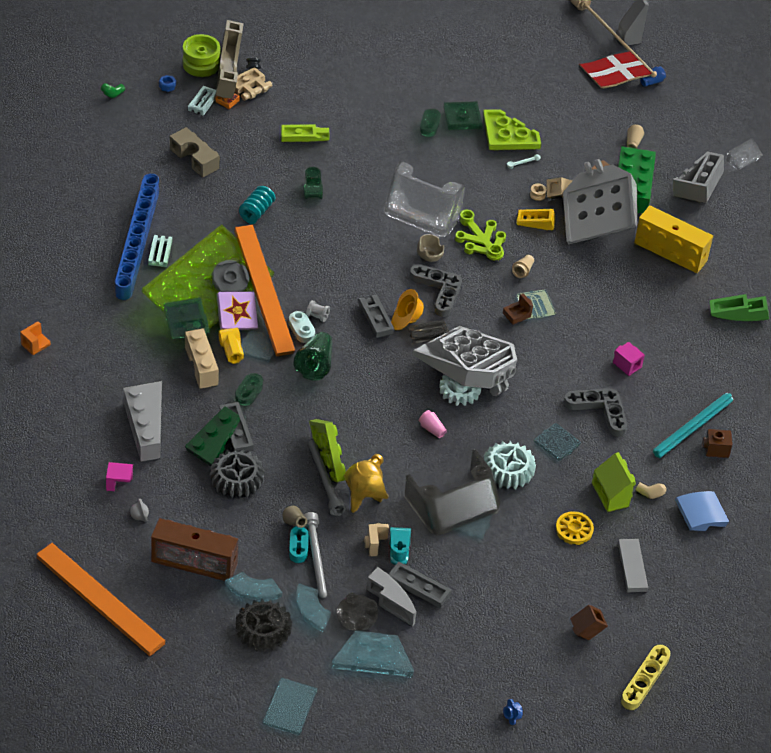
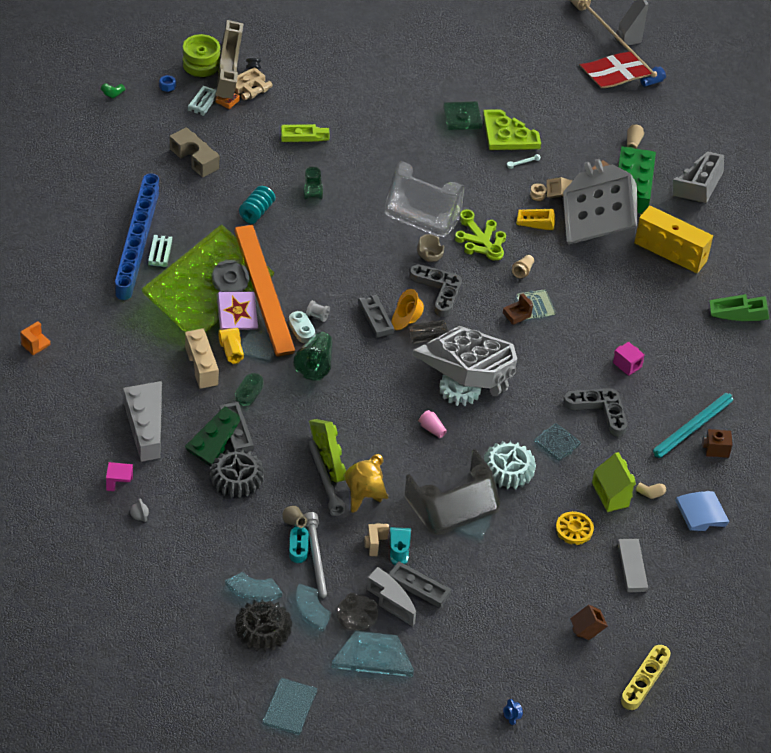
(101, 599): orange tile -> none
(185, 316): clear green slope -> none
(194, 549): reddish brown brick -> none
(430, 122): clear green plate -> none
(744, 154): clear slope -> none

